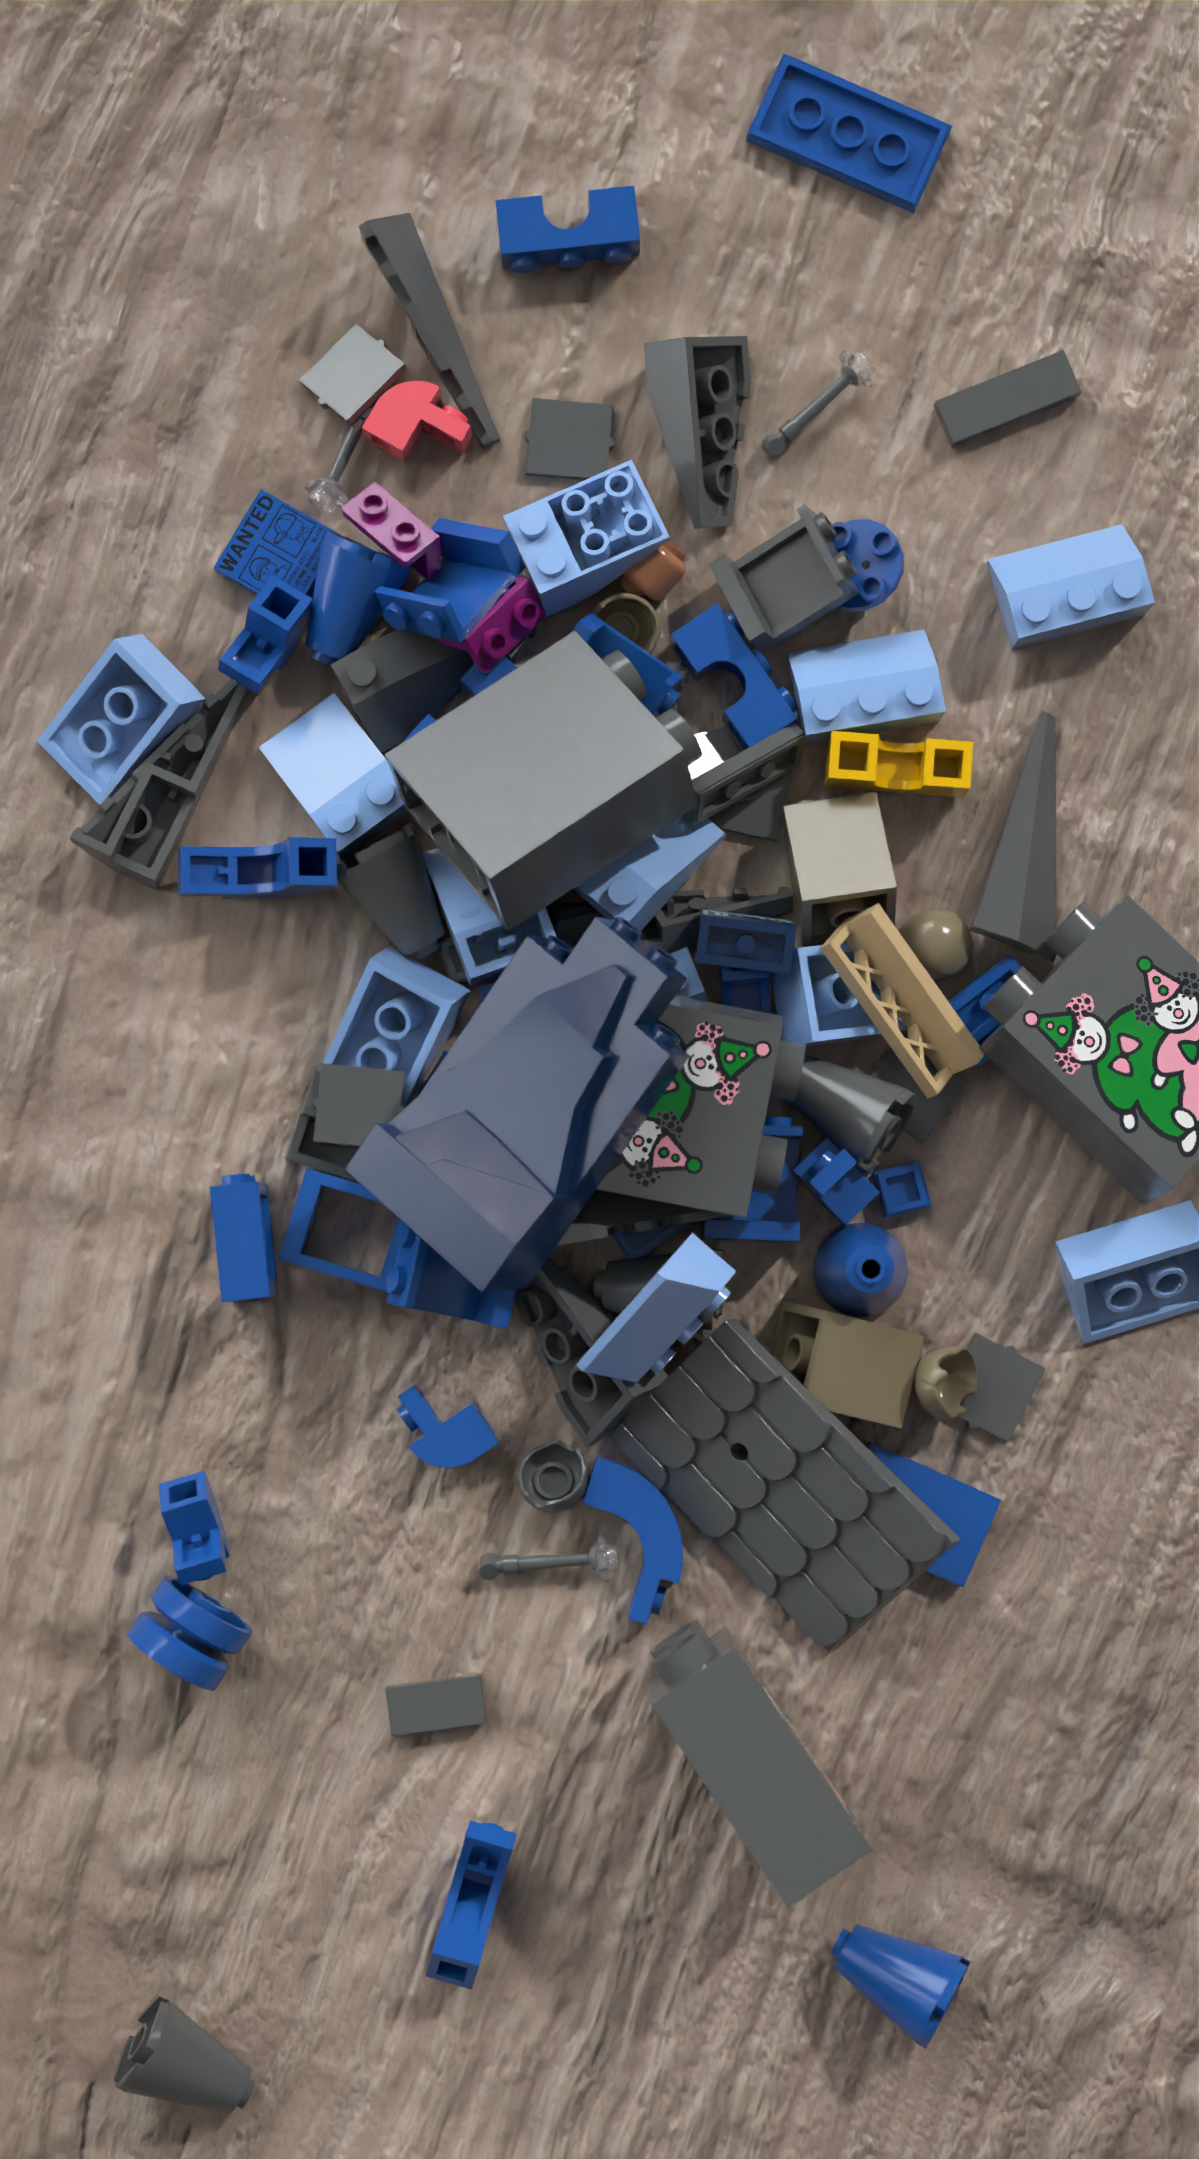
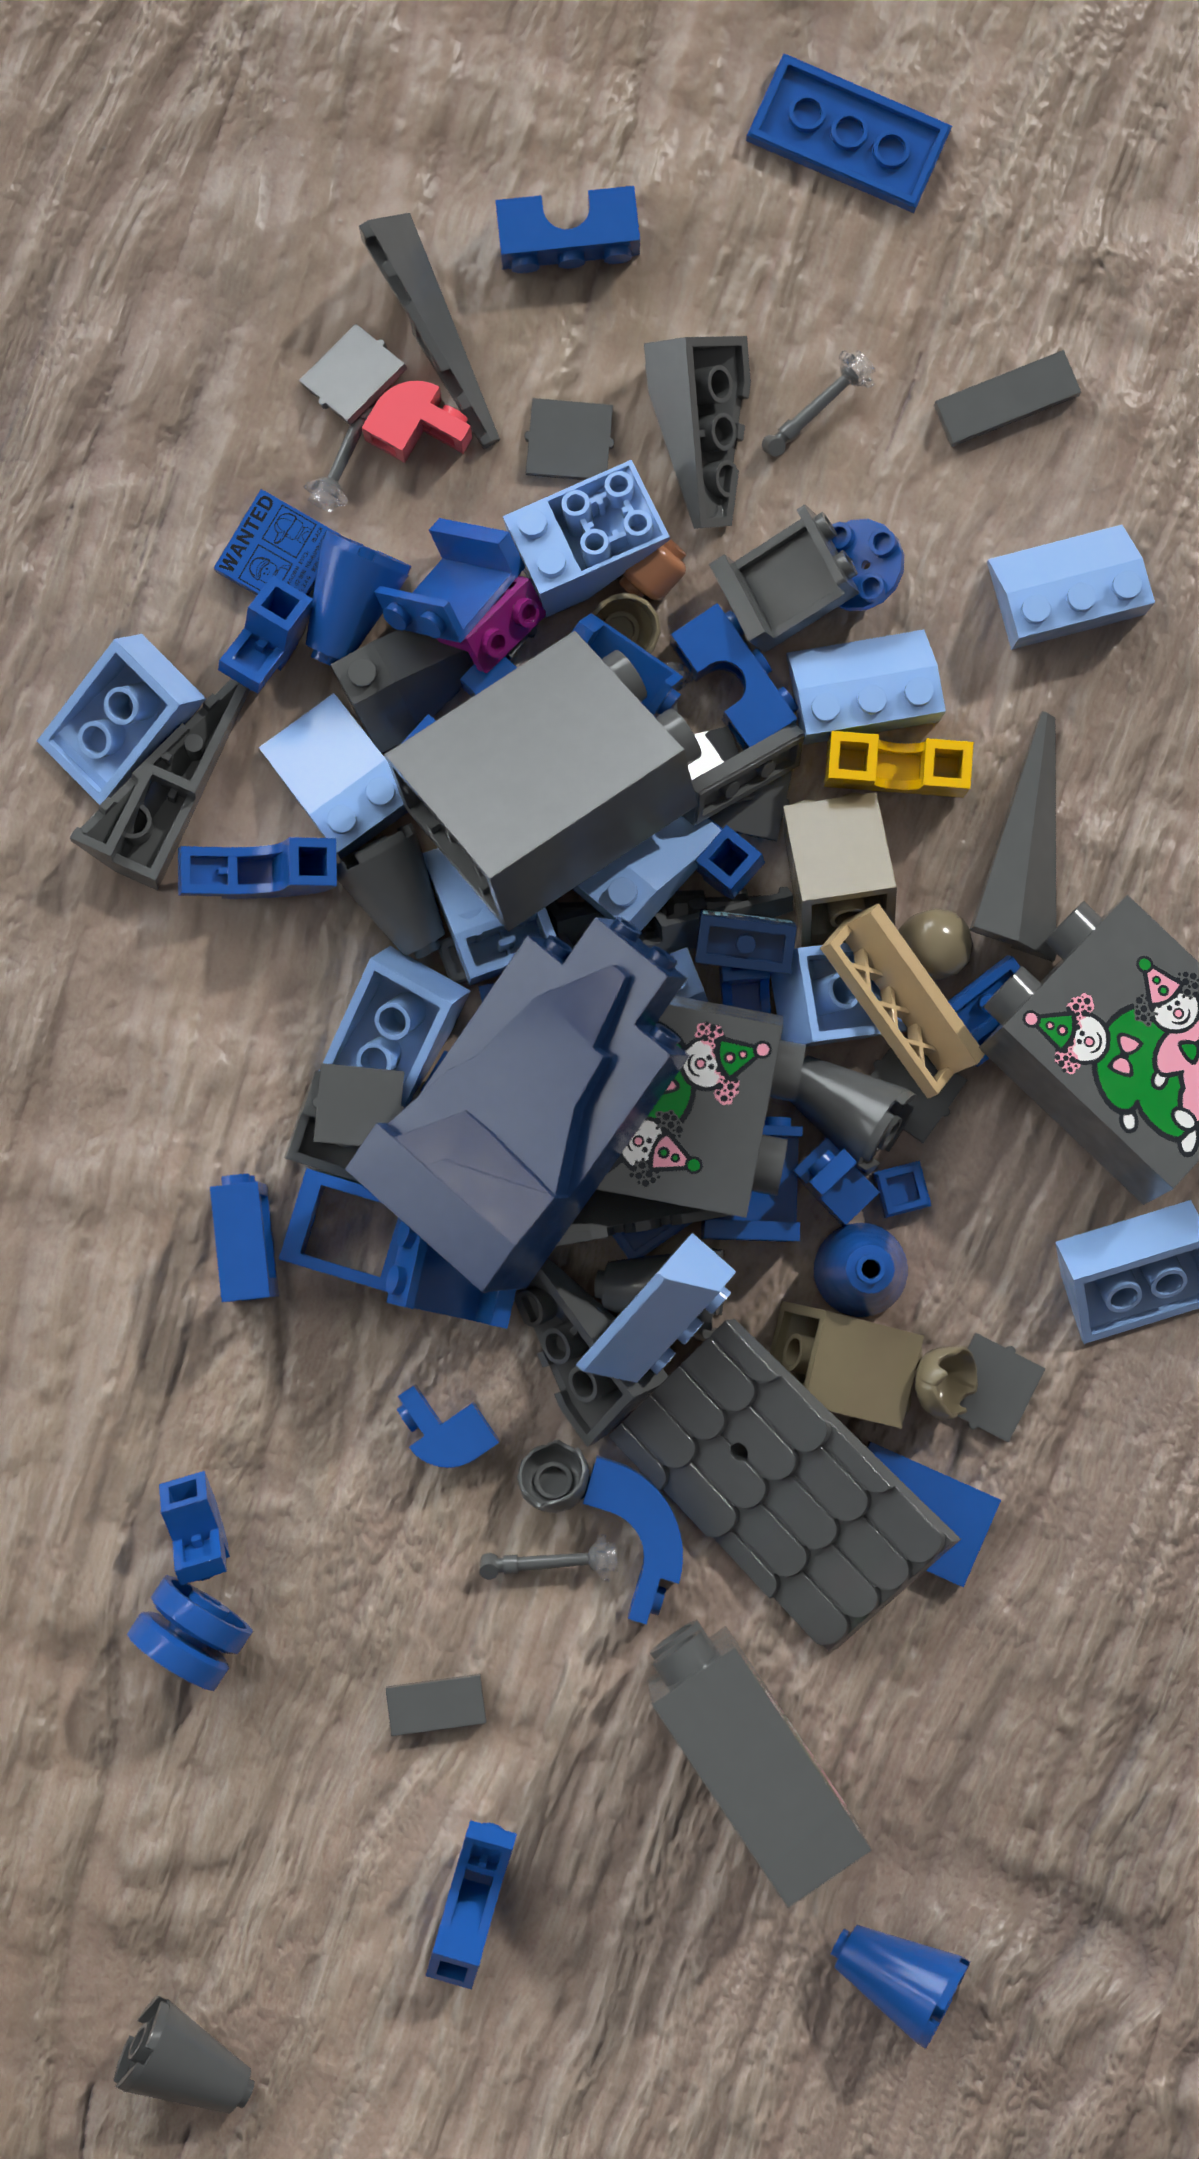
(395, 530): bracket -> none
(729, 862): none -> blue brick

